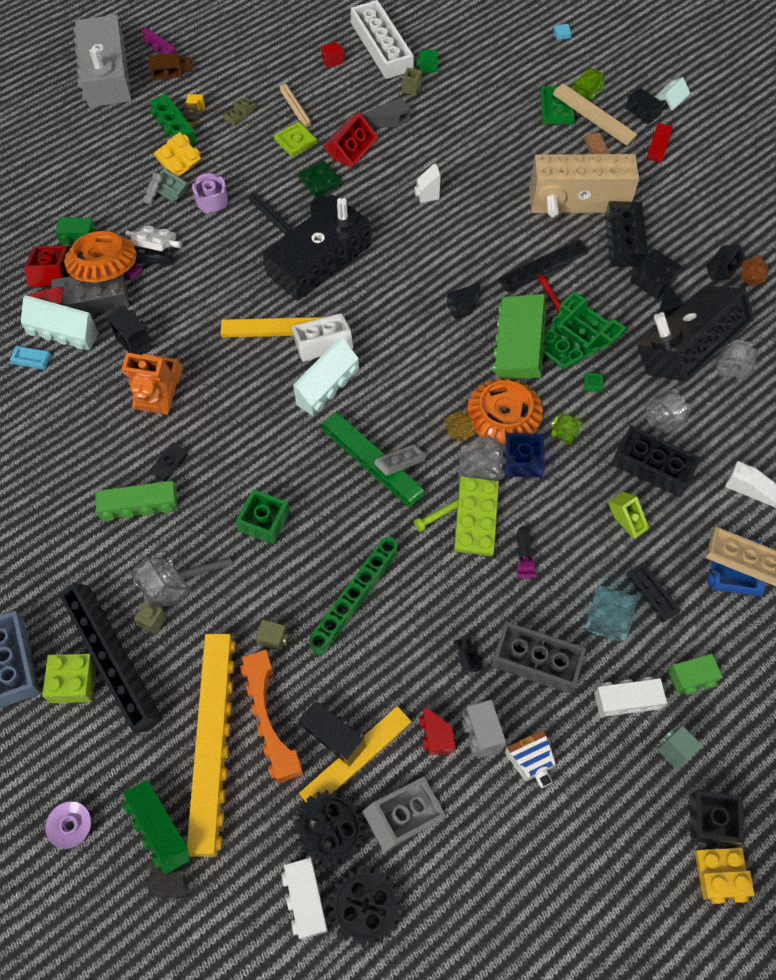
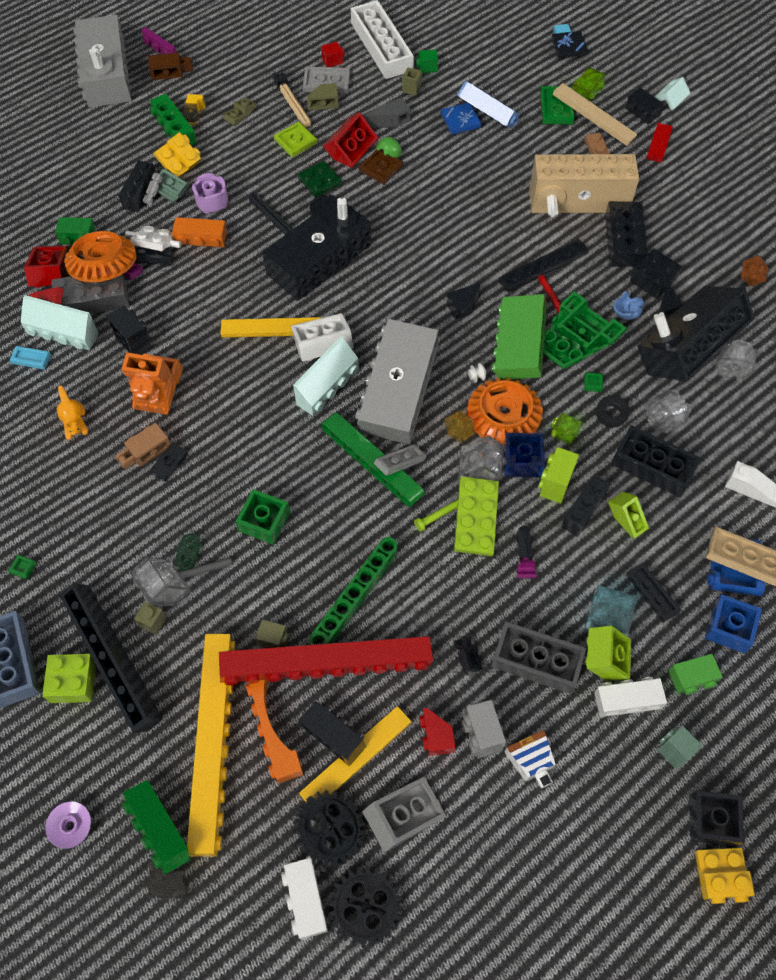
(22, 567): none -> green tile
(70, 413): none -> light orange animal
(136, 186): none -> black brick
(136, 500): bright green brick -> none
(143, 447): none -> medium nougat brick
(188, 551): none -> clear green plate
(200, 232): none -> orange brick
(280, 78): none -> black wheel
(323, 97): none -> olive slope
(324, 75): none -> light grey tile
(324, 659): none -> red brick
(380, 166): none -> reddish brown tile
(390, 146): none -> bright green hair
(397, 381): none -> light grey piece
(428, 185): white slope -> none
(460, 118): none -> blue tile
(475, 373): none -> white wheel
(488, 104): none -> slope
(557, 474): none -> lime brick
(569, 44): none -> black tile
(585, 505): none -> black brick
(609, 653): none -> lime brick
(615, 401): none -> black tyre
(628, 308): none -> medium blue hair
(725, 262): black brick -> none
(733, 624): none -> blue brick

